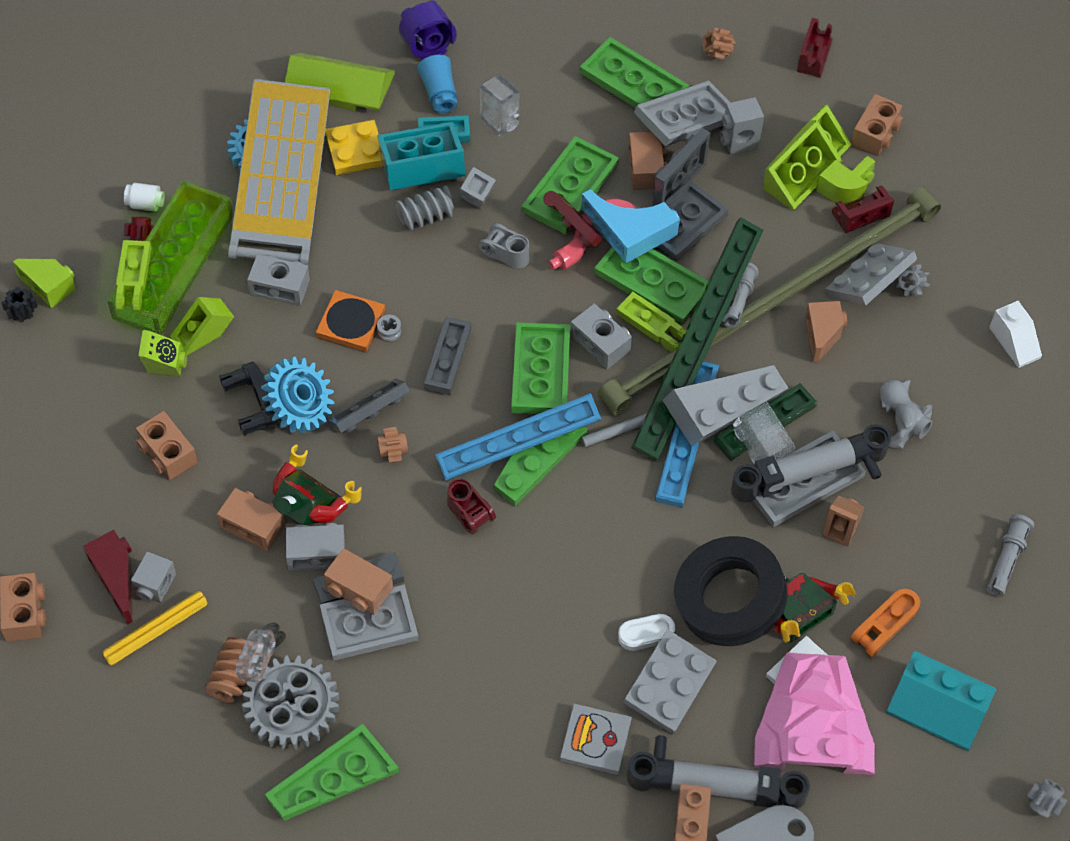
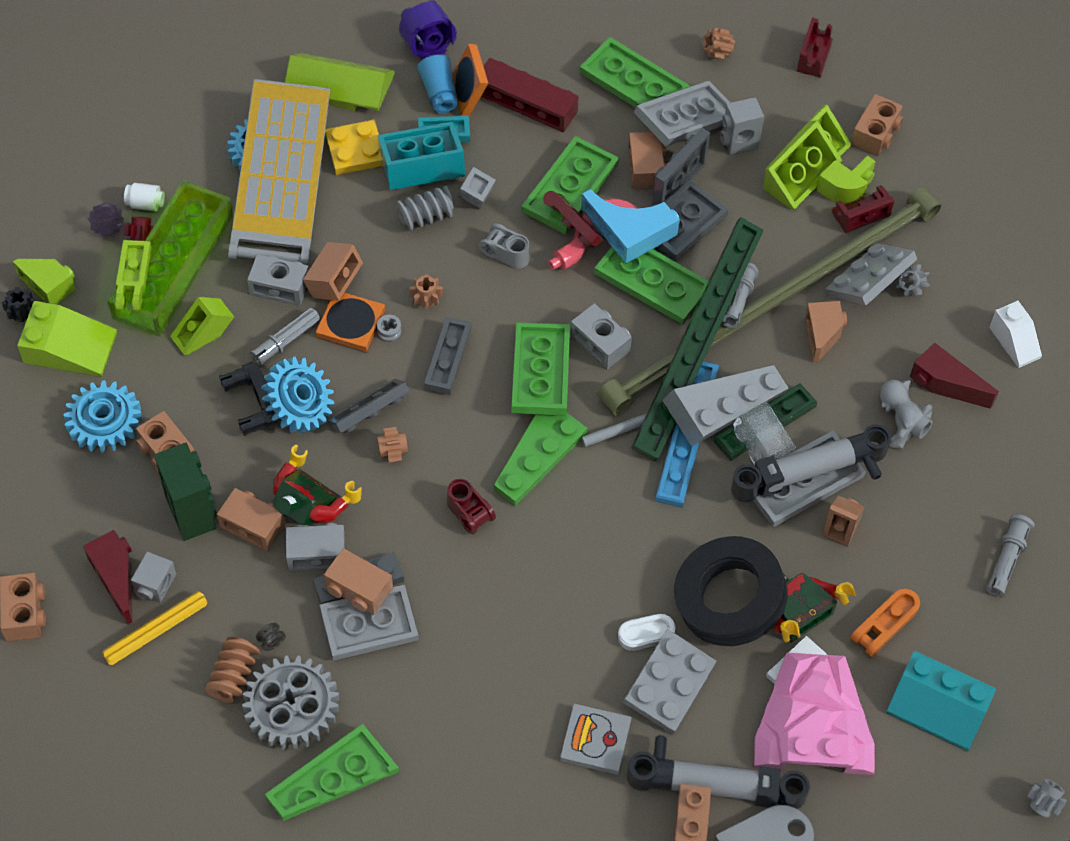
(65, 340): none -> lime slope
(106, 219): none -> clear purple gear
(121, 419): none -> medium azure gear
(161, 354): lime slope -> none
(186, 490): none -> dark green brick
(255, 655): clear beam -> none
(276, 342): none -> light grey axle
(333, 271): none -> nougat brick
(426, 291): none -> nougat gear
(469, 79): none -> tile
(499, 105): clear brick -> none
(518, 437): dark azure tile -> none
(529, 95): none -> dark red brick
(650, 321): lime hinge -> none
(948, 377): none -> dark red slope

